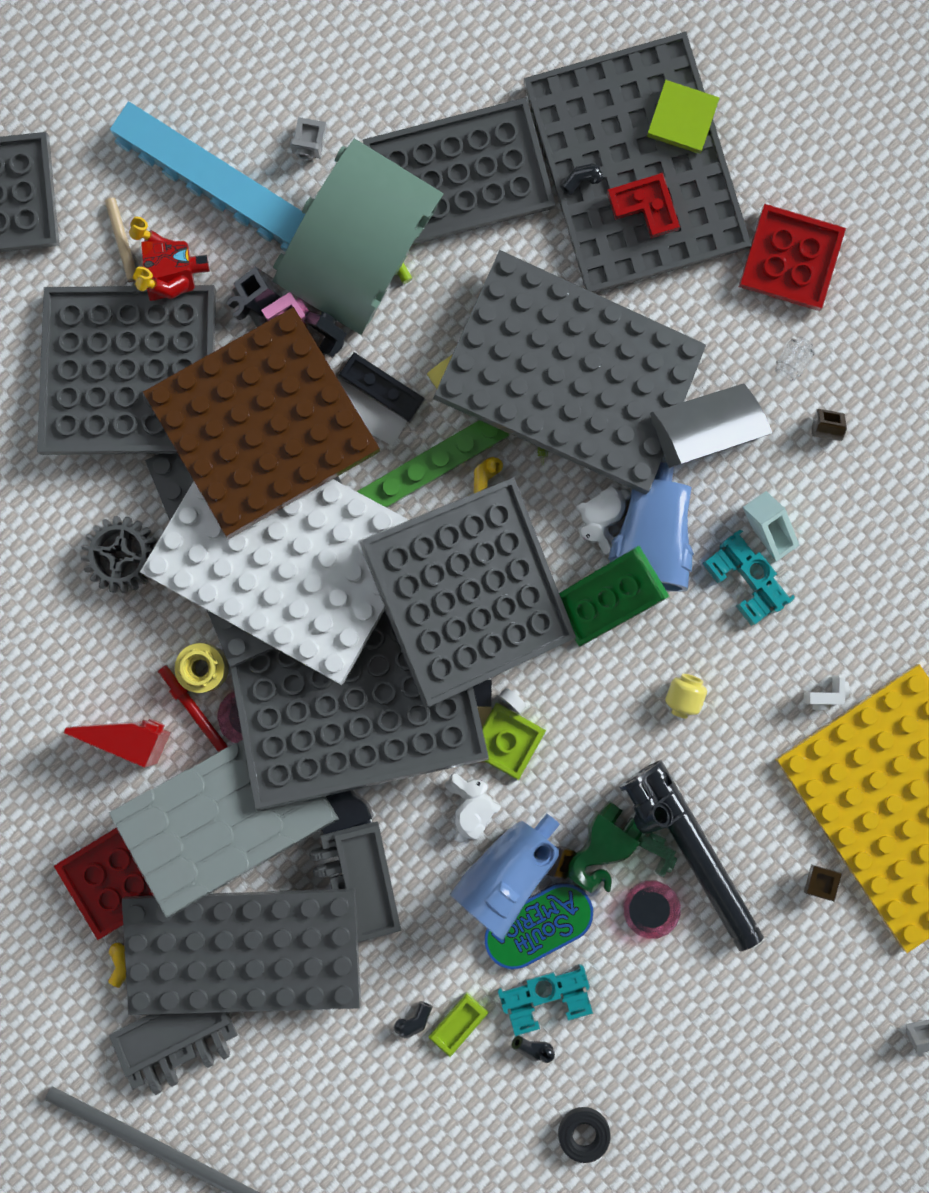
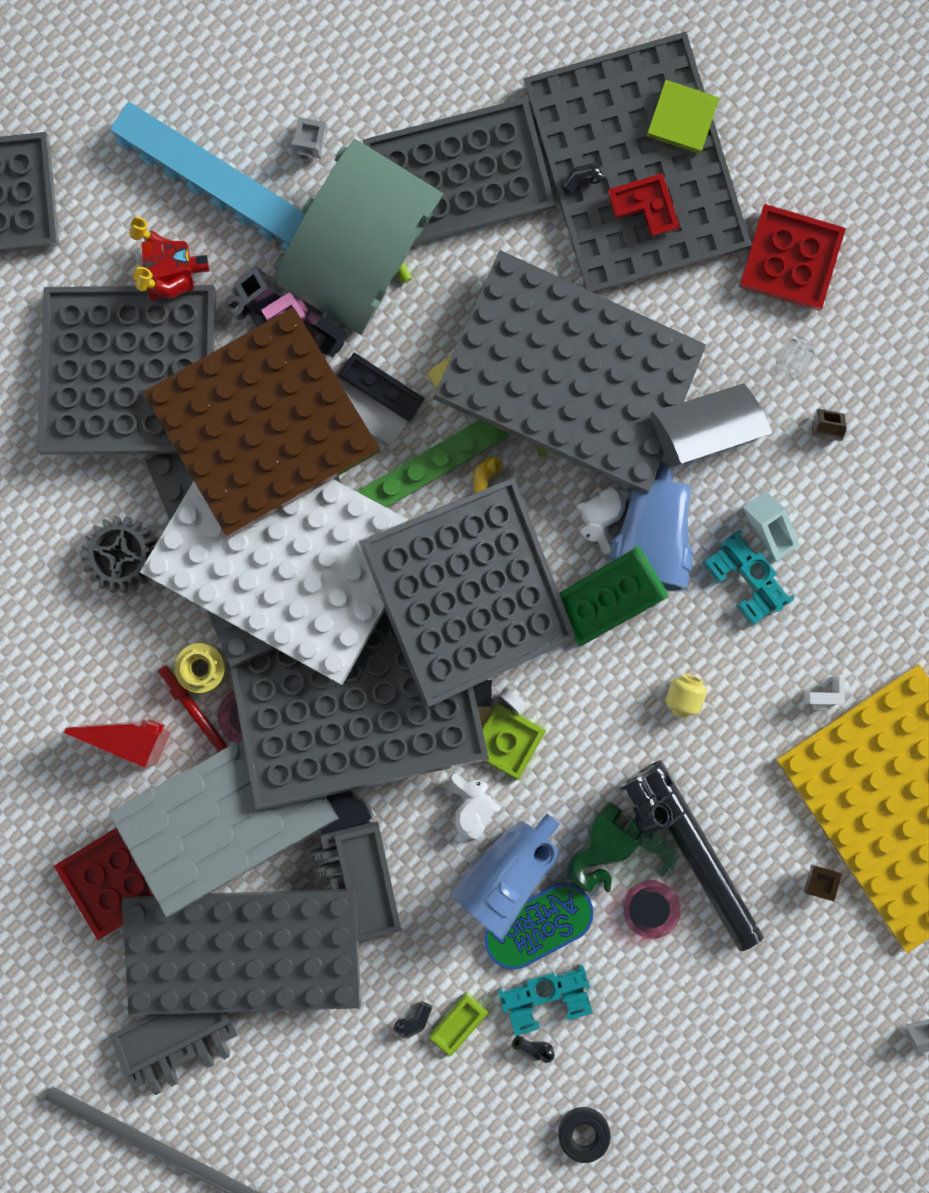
(117, 953): yellow arm -> none
(121, 238): tan bar -> none
(559, 868): dark brown tile -> none

